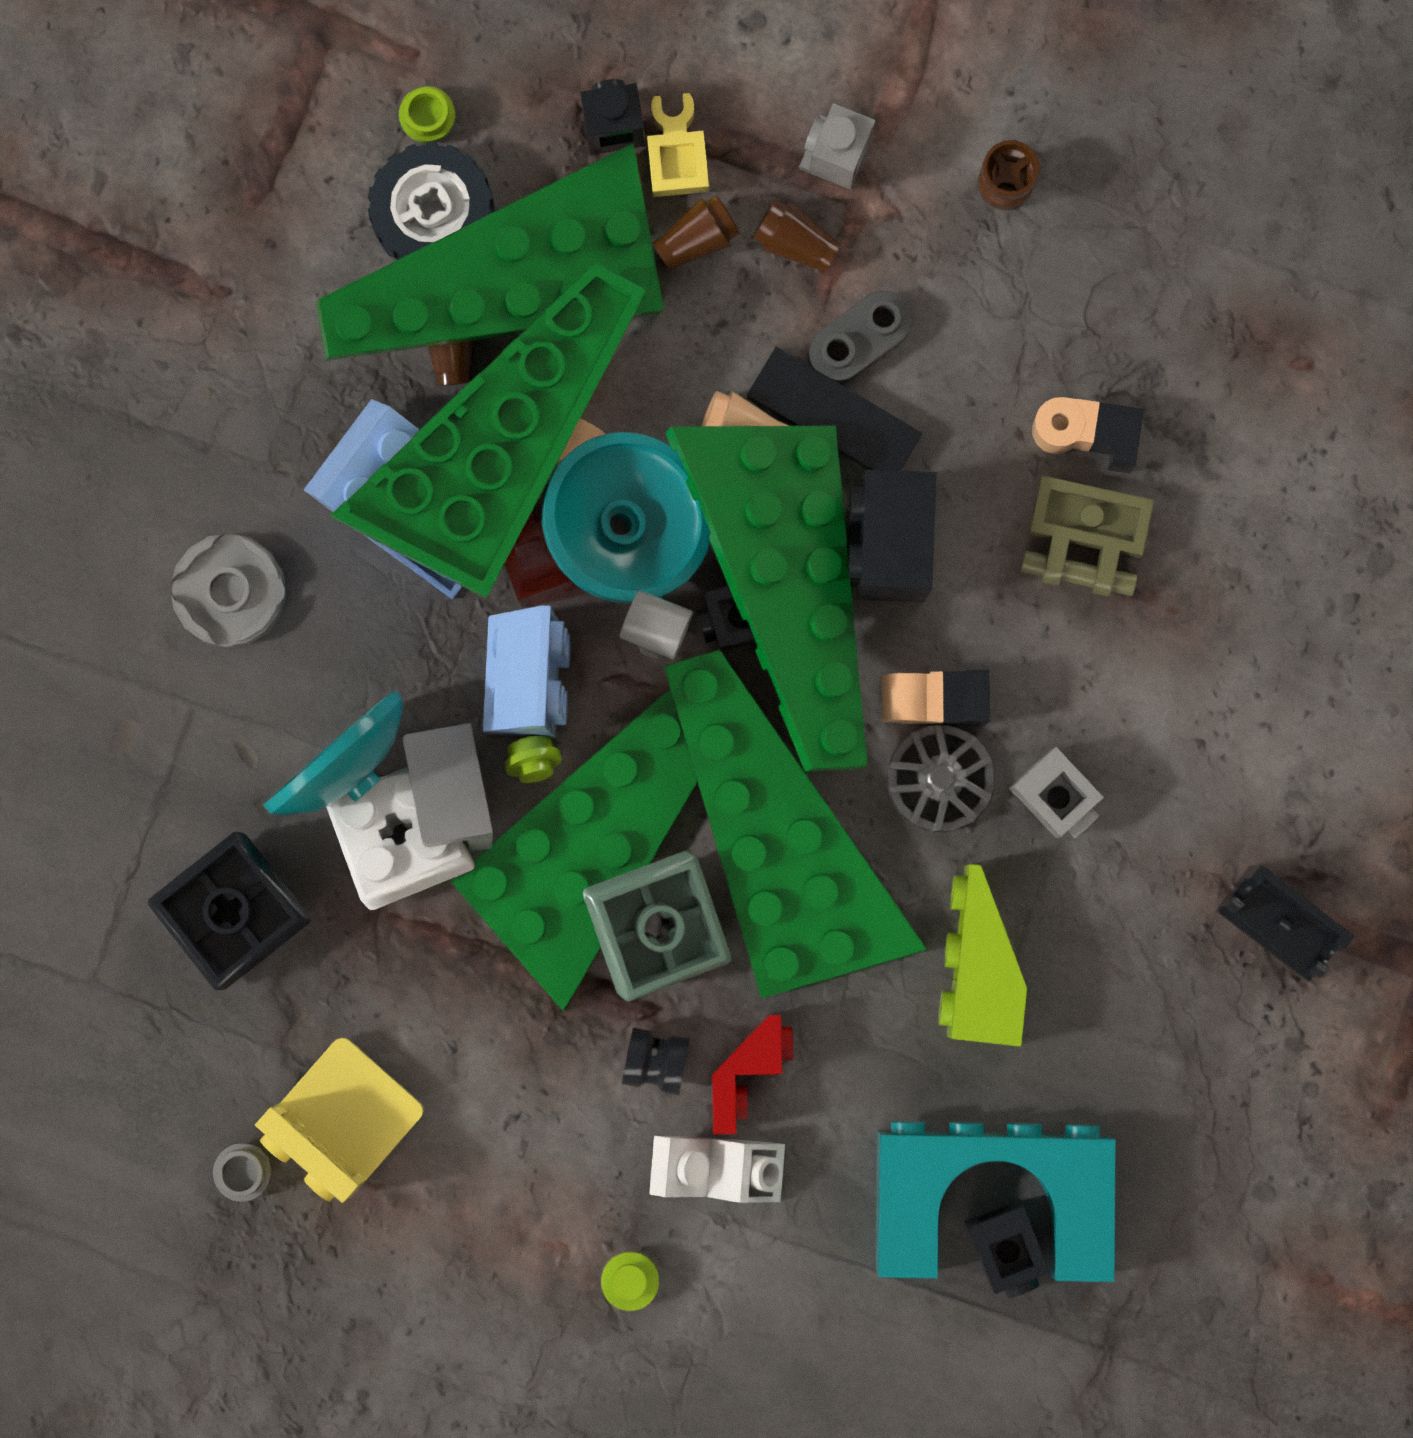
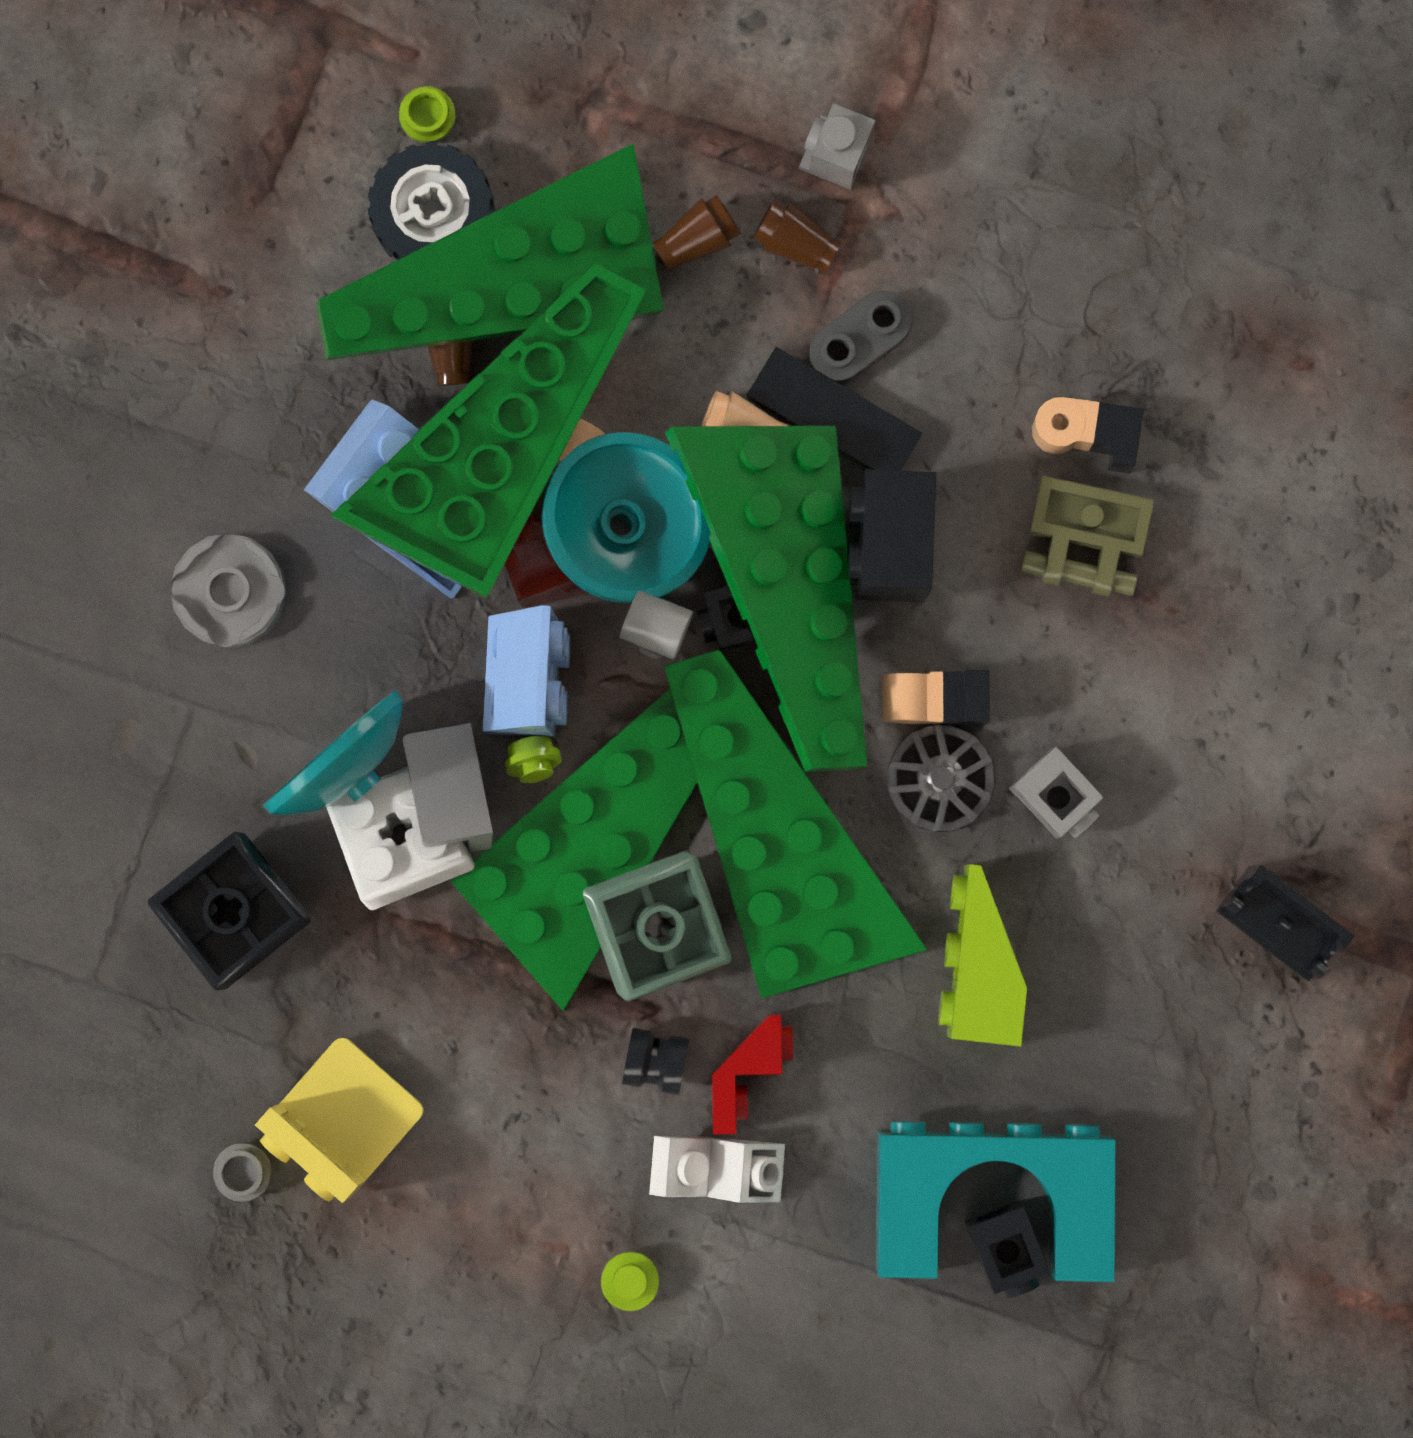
(612, 116): black brick -> none
(677, 156): light yellow plate -> none
(1015, 166): reddish brown wheel -> none

